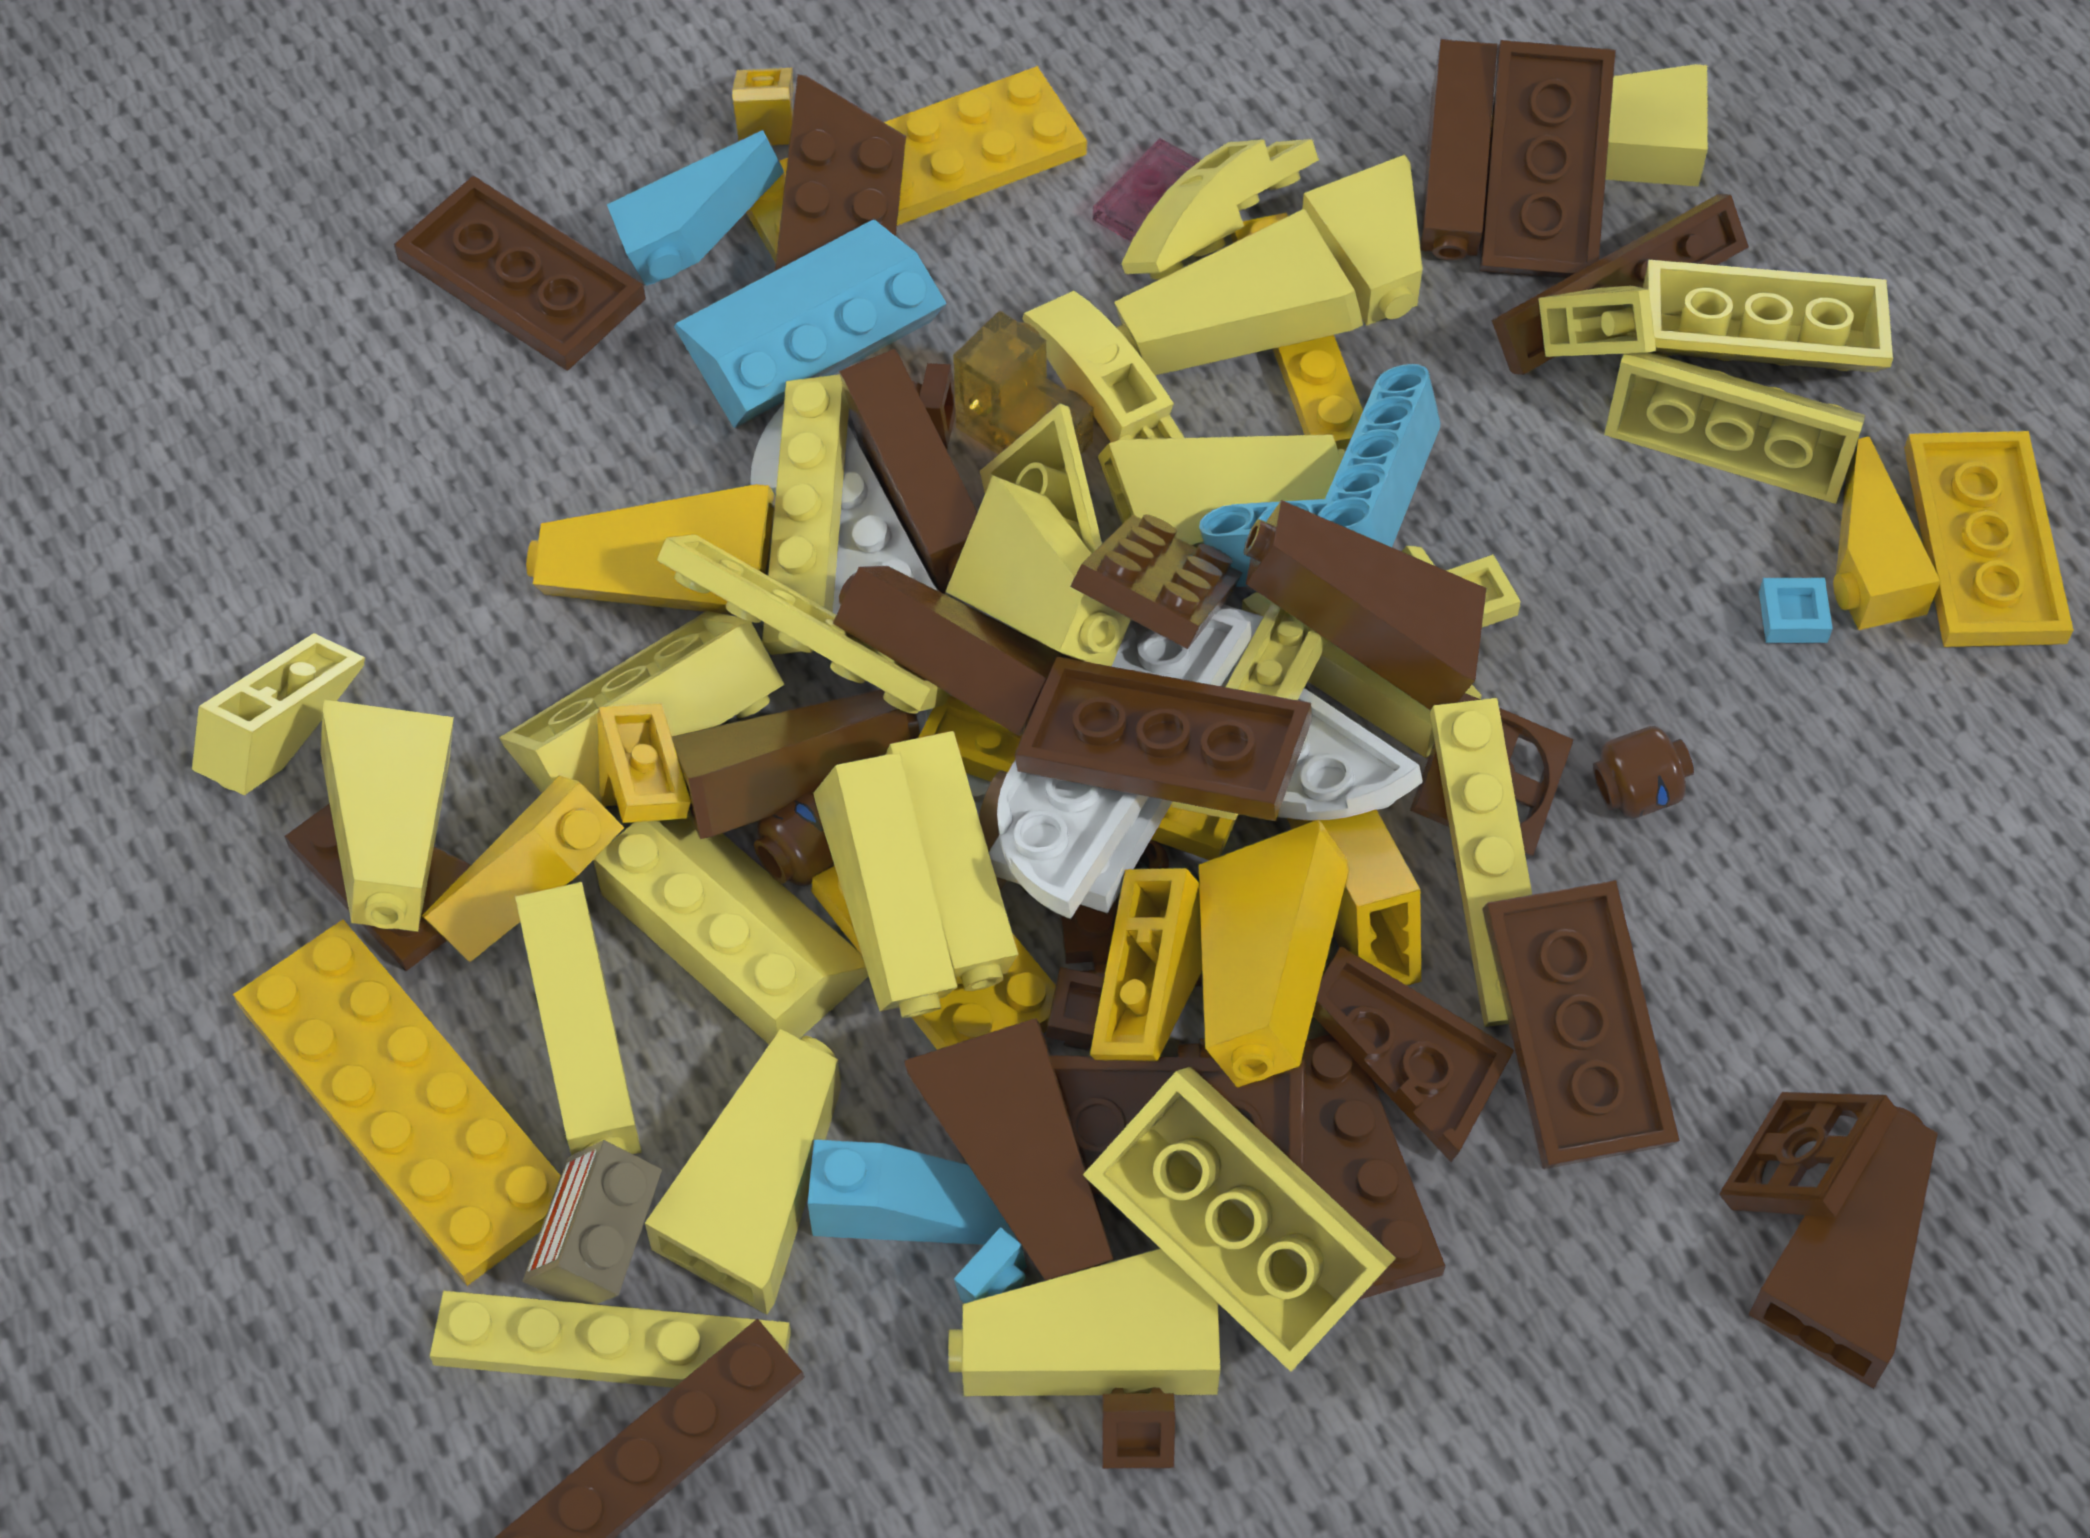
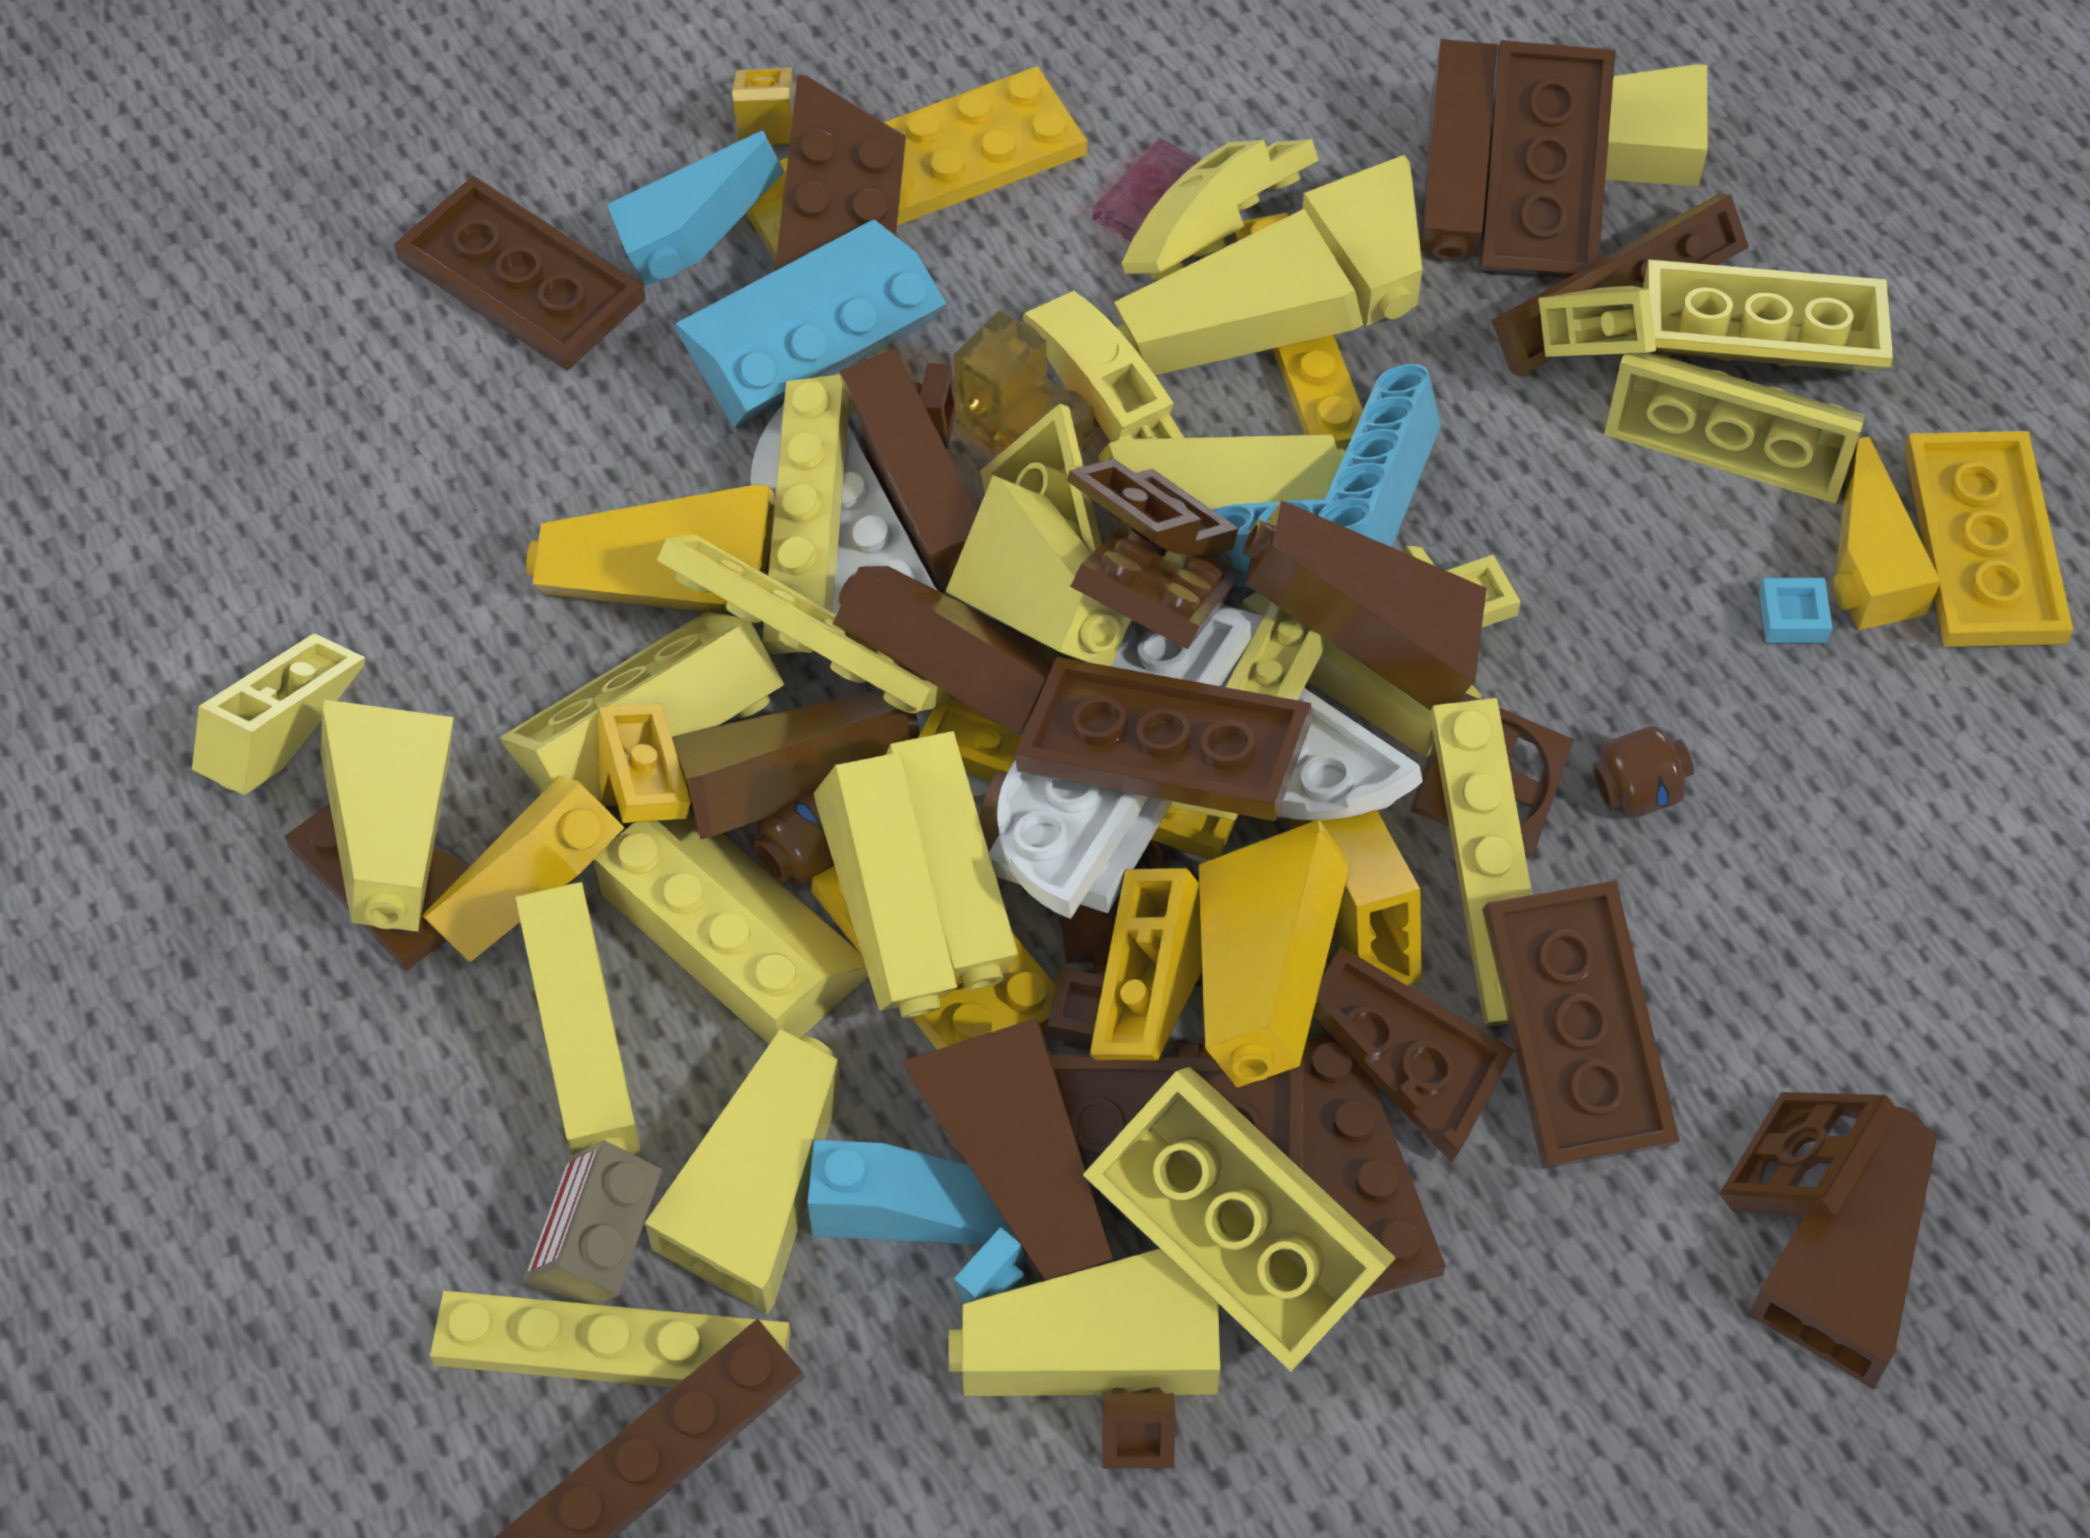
(403, 1100): yellow plate -> none
(1156, 508): none -> reddish brown slope

